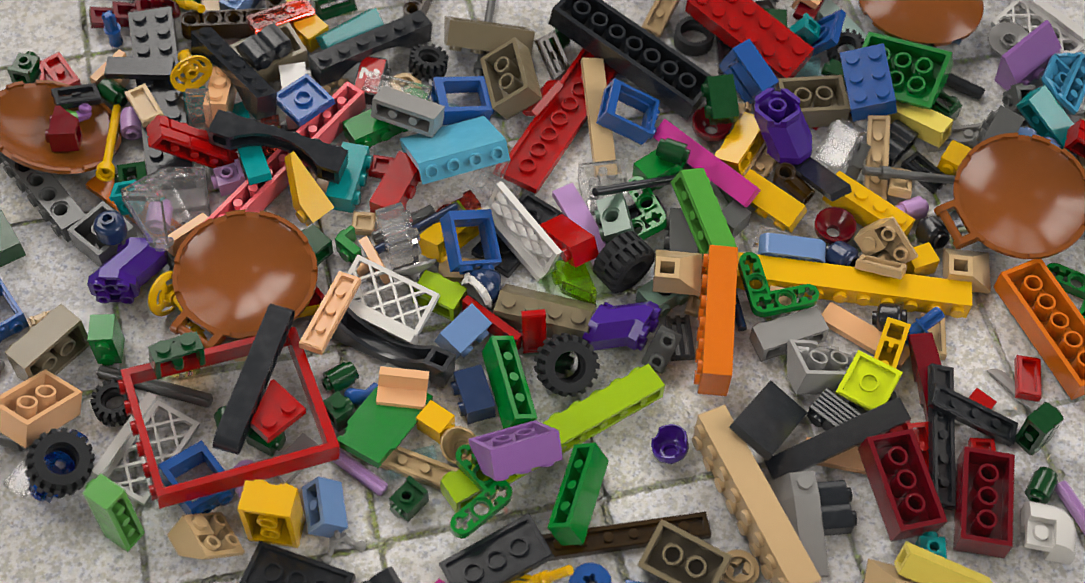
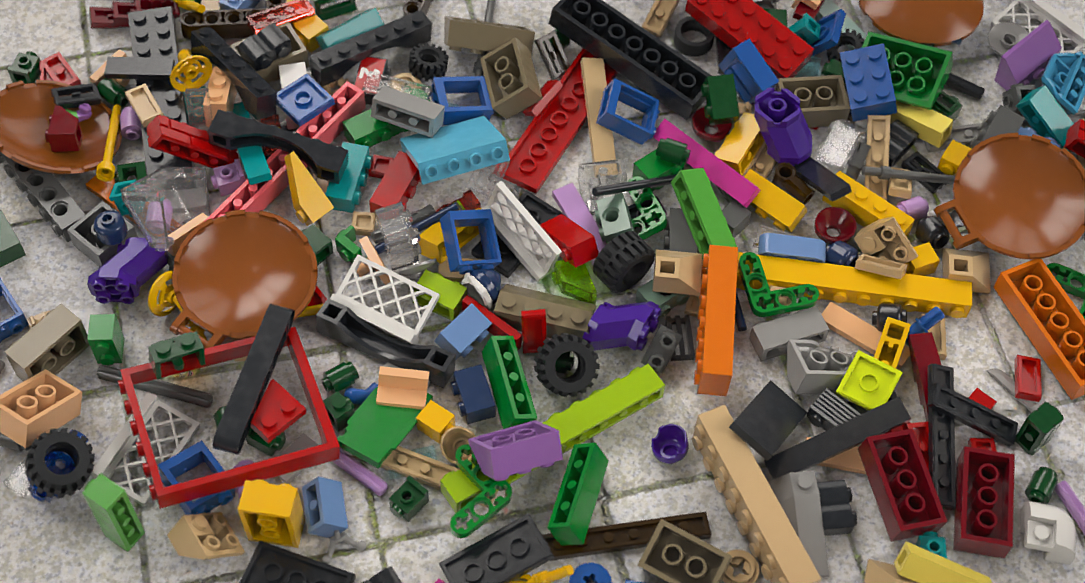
(99, 404): black tyre -> none
(112, 29): blue axle -> none
(330, 313): light nougat tile -> none

